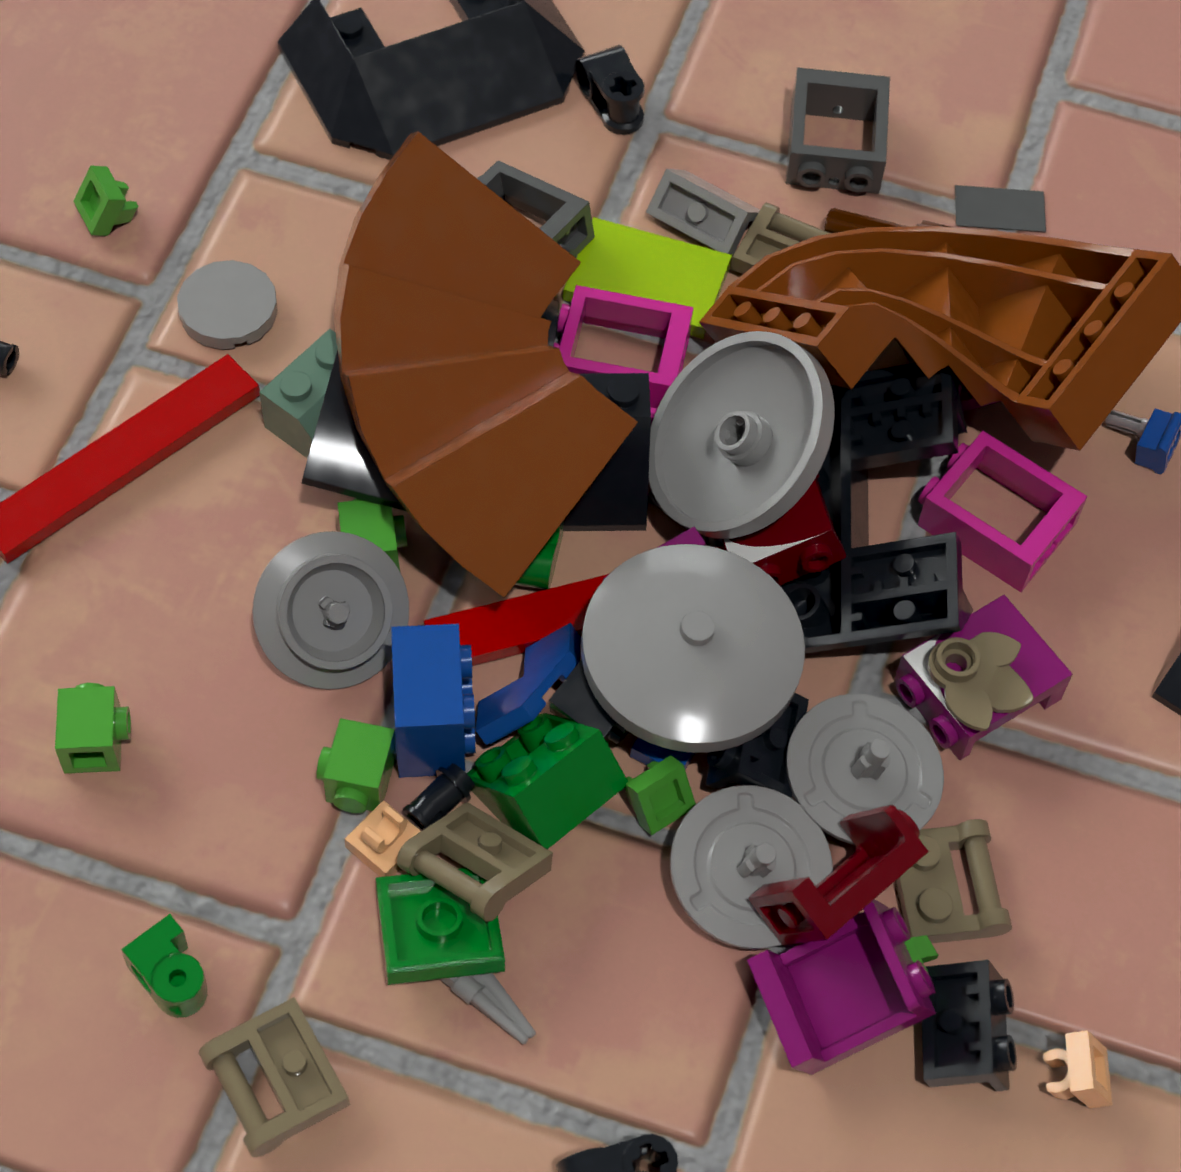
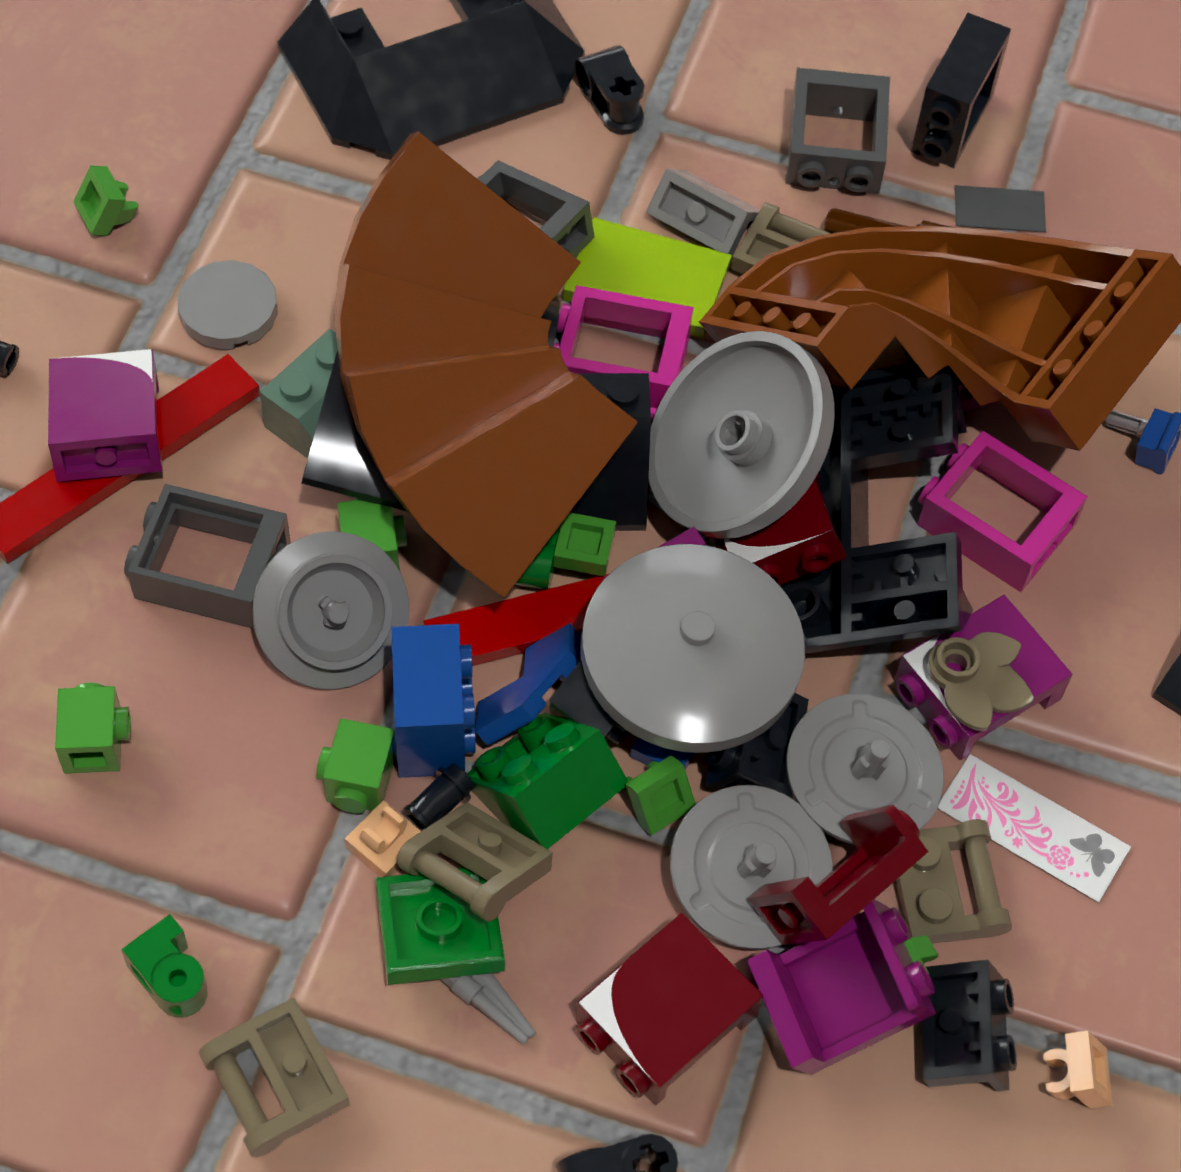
(103, 415): none -> magenta panel
(224, 517): none -> dark grey window
(584, 544): none -> bright green tile
(665, 1008): none -> dark red panel
(960, 90): none -> black window
(1035, 827): none -> white sticker

